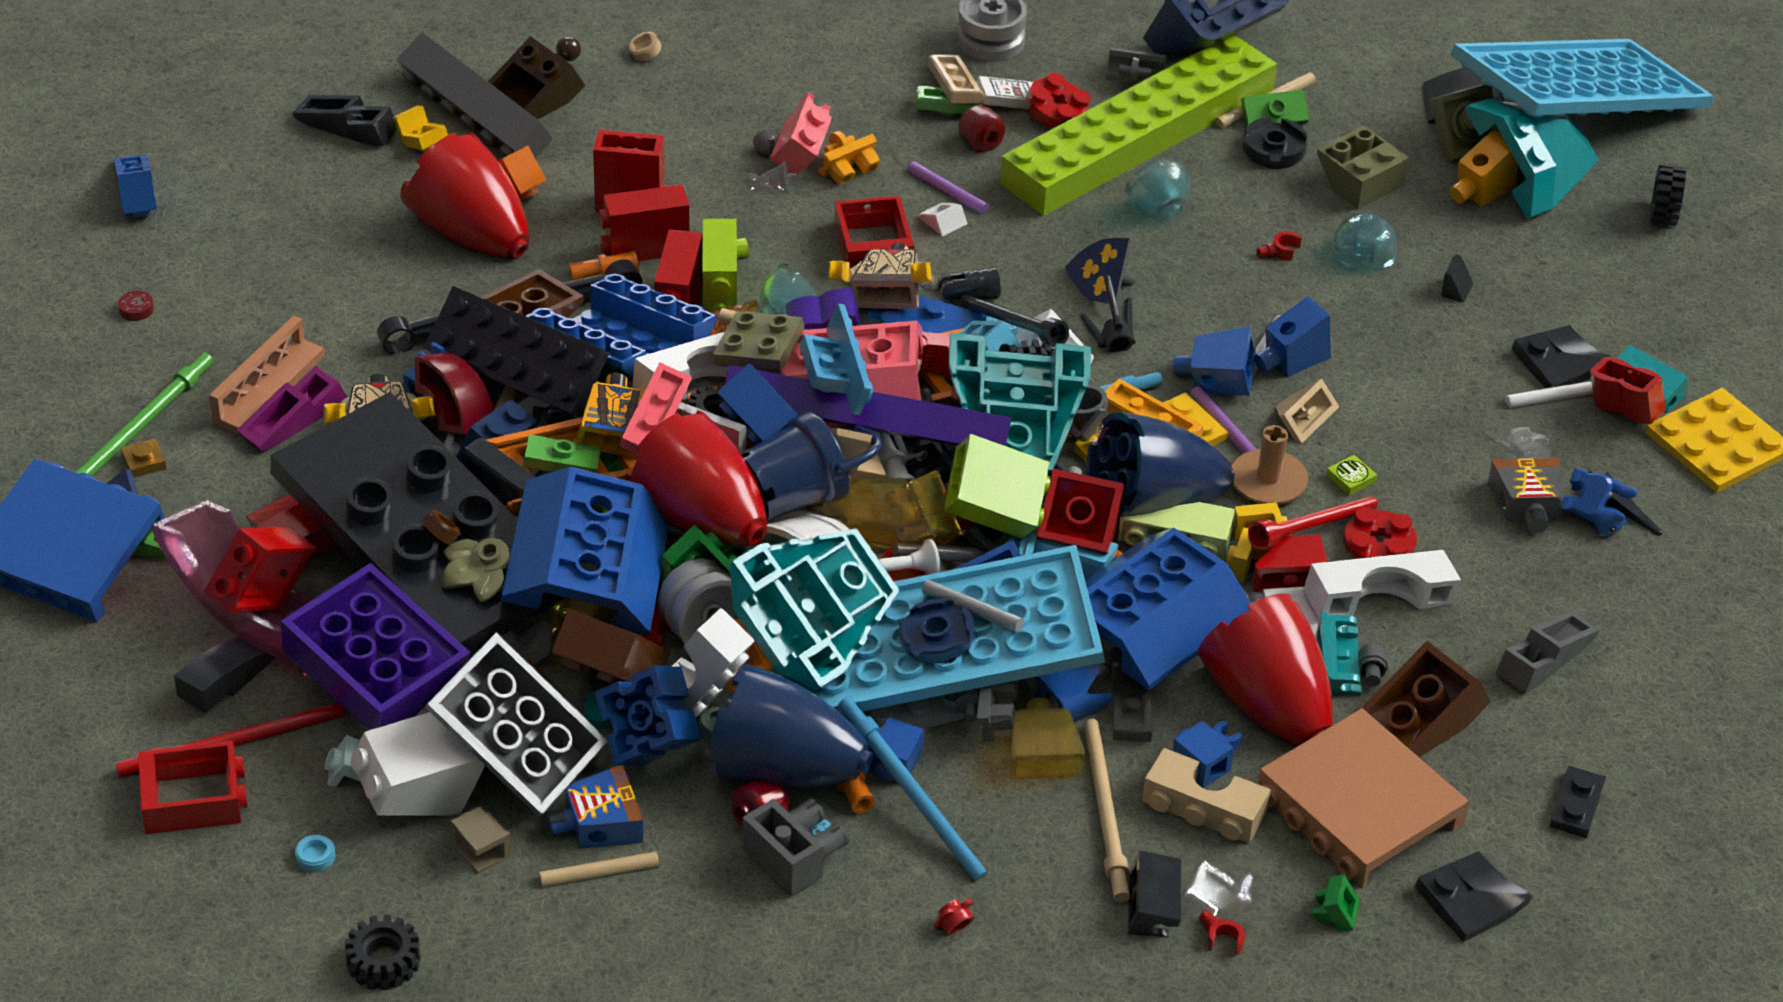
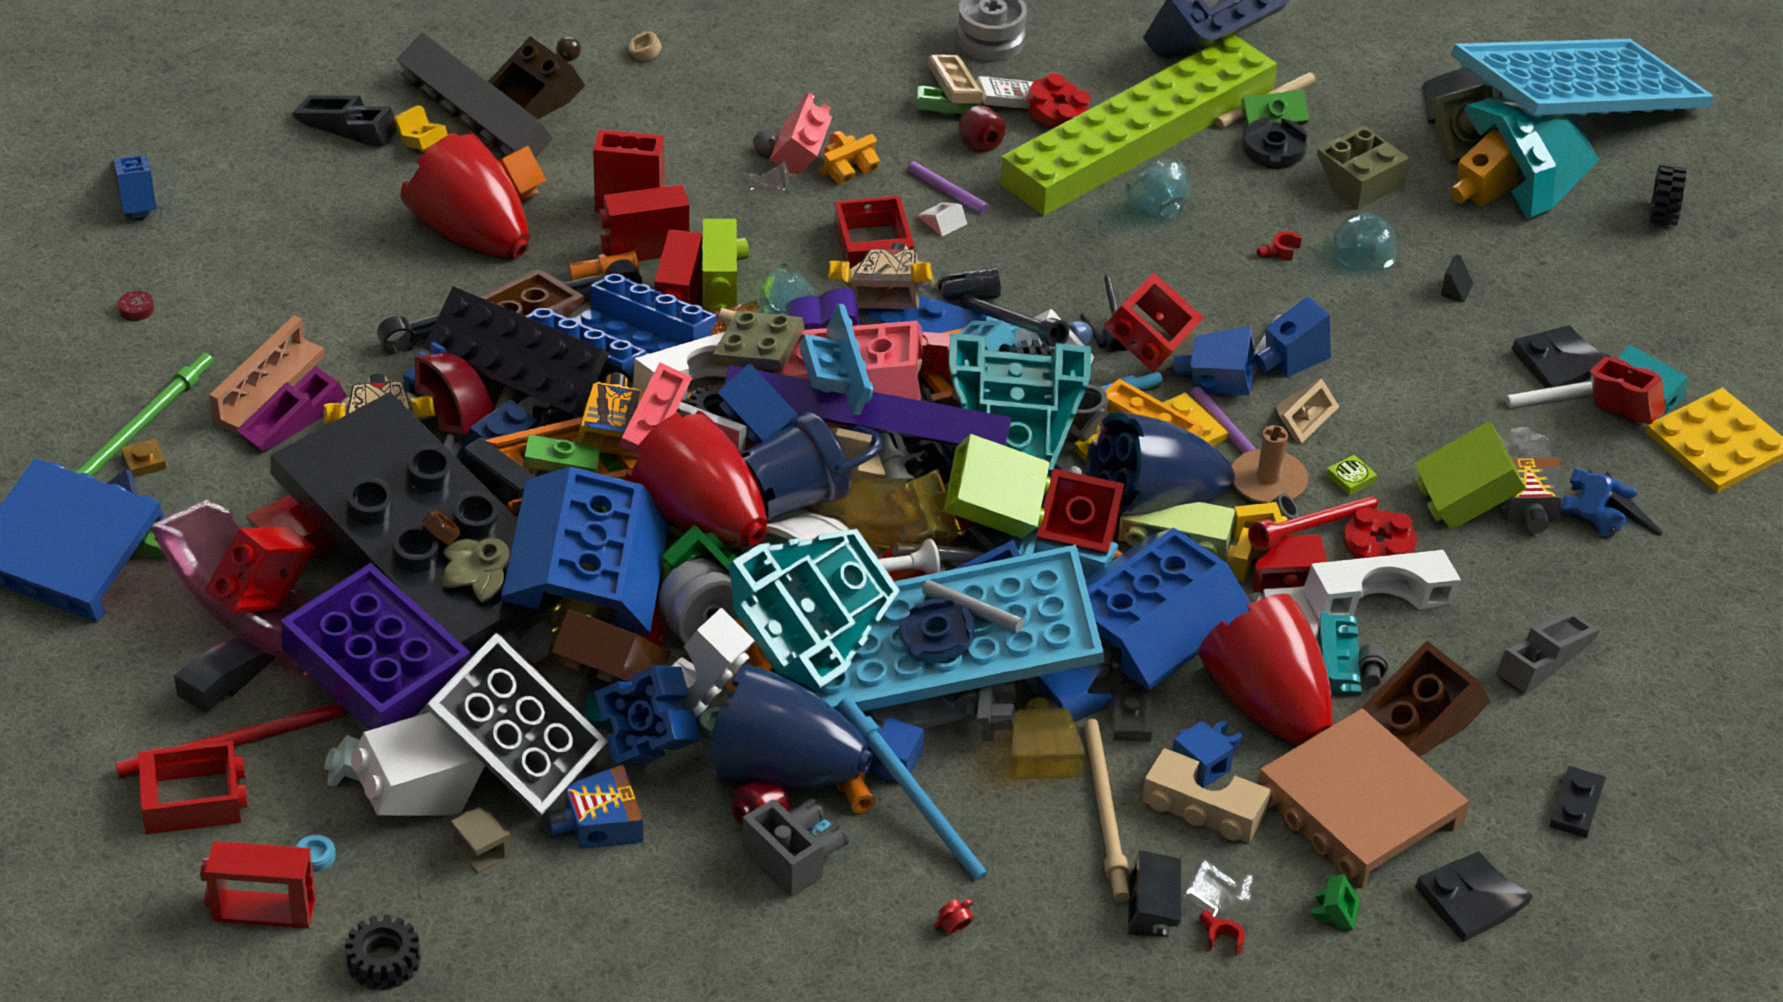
(263, 865): none -> red window
(599, 869): tan bar -> none
(1081, 331): none -> medium blue hinge
(1095, 262): dark blue shield -> none
(1133, 65): dark grey hips -> none
(1166, 309): none -> red window
(1286, 506): none -> dark grey hinge
(1468, 476): none -> lime brick

